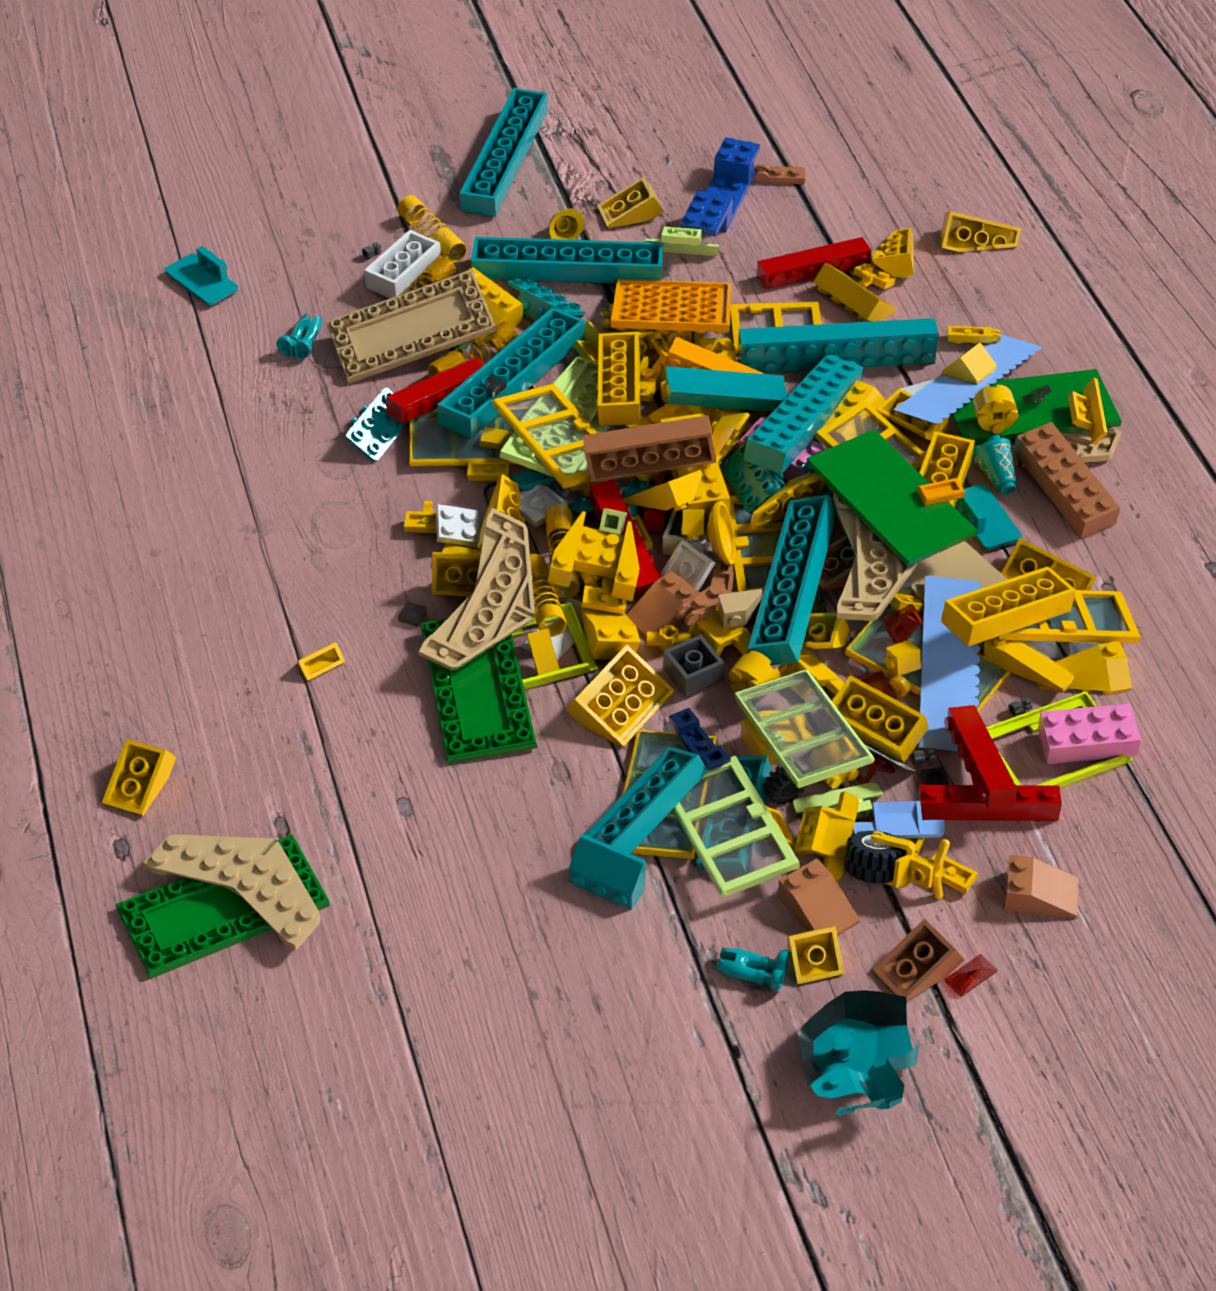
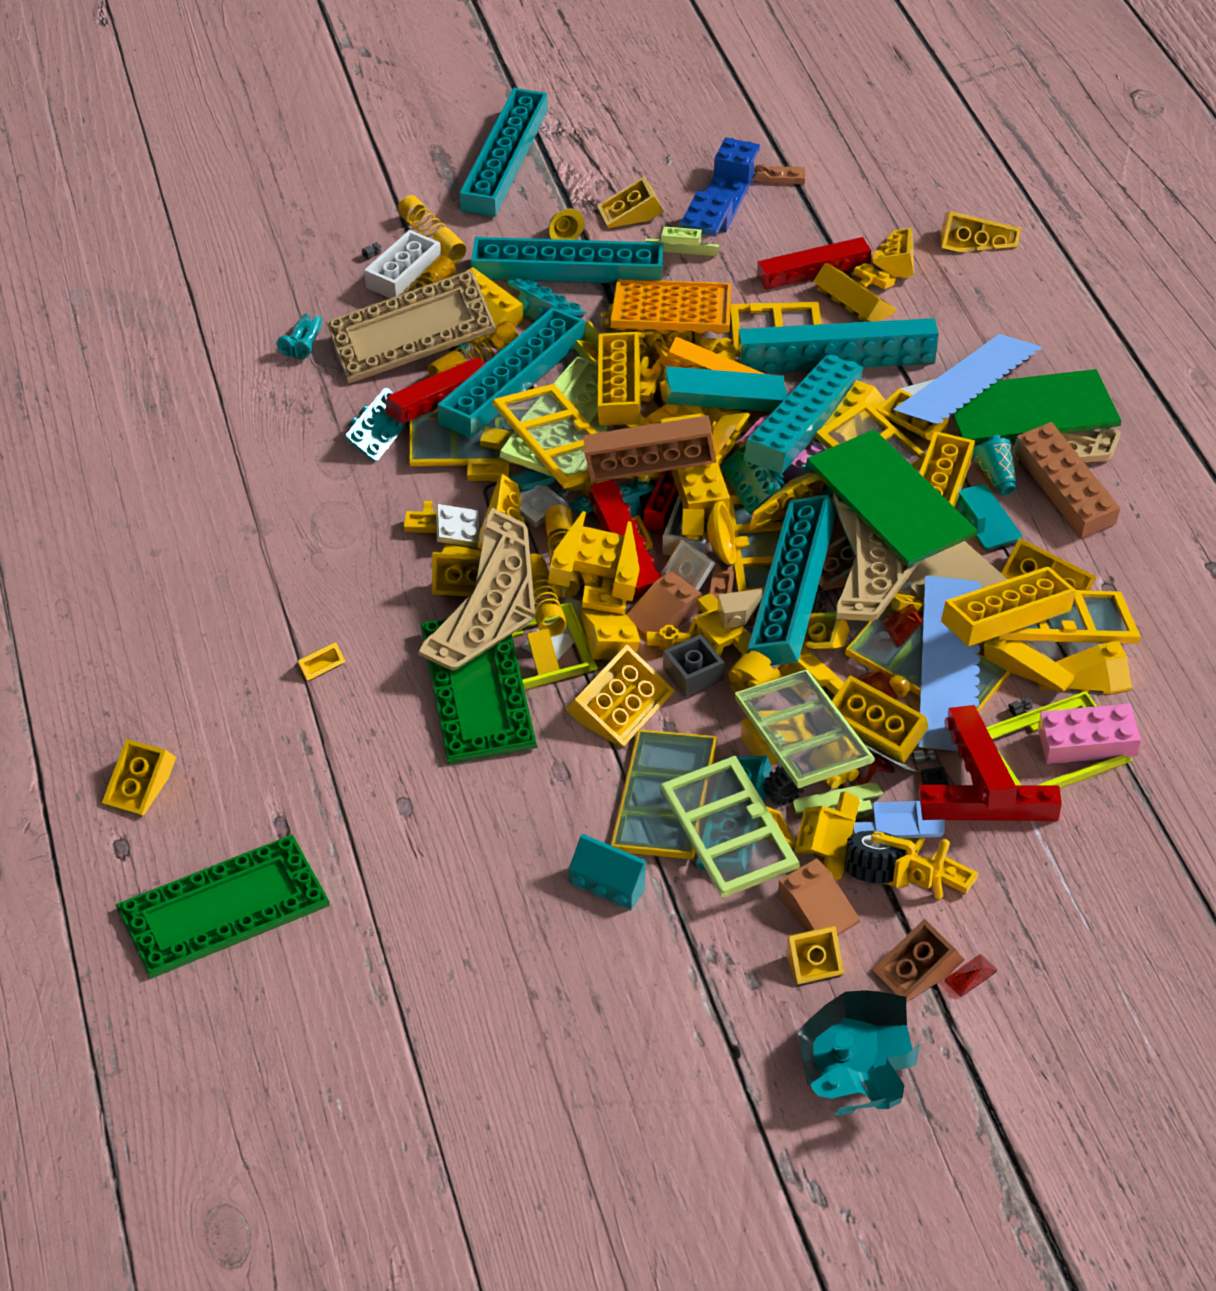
(203, 276): teal bracket -> none
(249, 867): tan wing -> none
(412, 614): clear smoke tile -> none
(495, 386): clear smoke tile -> none
(612, 521): yellowish green brick -> none
(649, 799): teal arch -> none
(669, 494): yellow wedge -> none
(696, 740): dark blue slope -> none
(701, 605): nougat hinge -> none
(754, 967): teal piece -> none
(903, 658): yellow brick -> none
(940, 491): light orange tile -> none
(972, 335): yellow hinge -> none
(972, 365): yellow slope -> none
(995, 408): yellow brick -> none
(1037, 395): clear smoke plate -> none
(1040, 888): nougat slope -> none
(1088, 411): yellow bracket -> none

